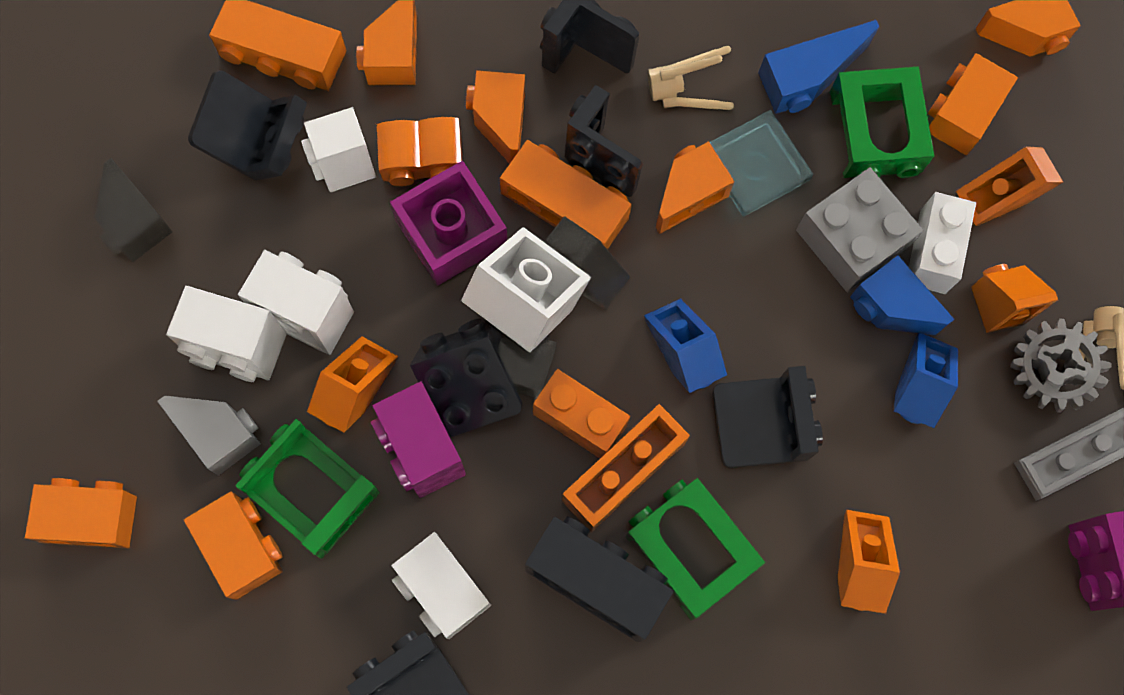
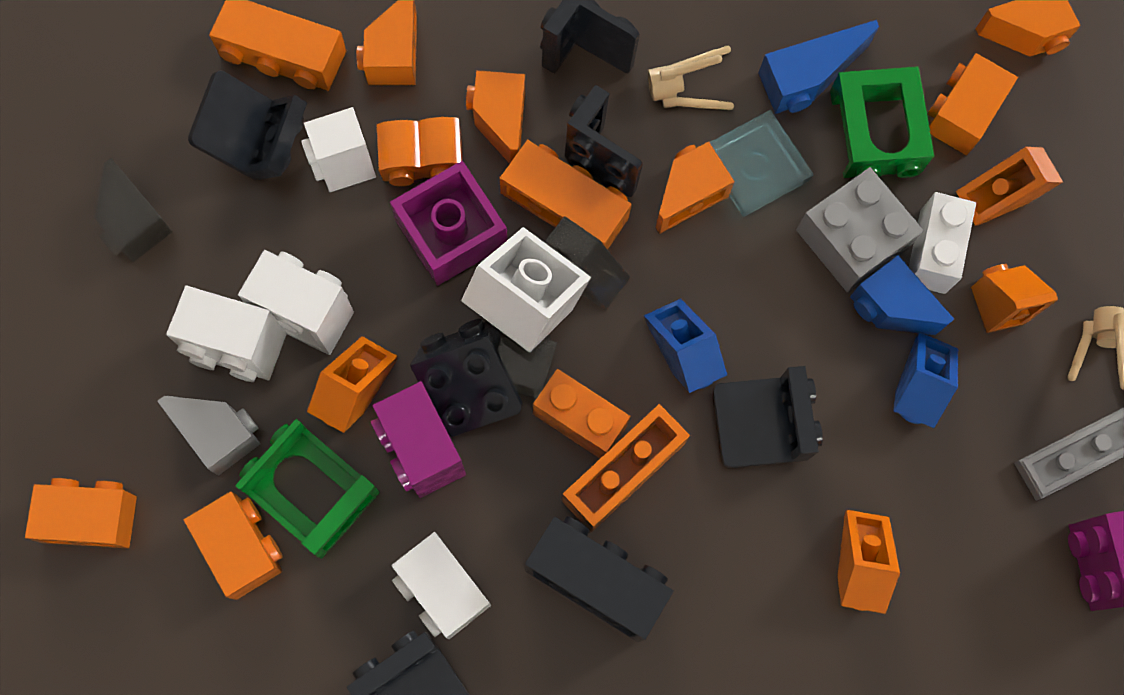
(647, 537): green panel -> none
(1076, 368): light grey gear -> none

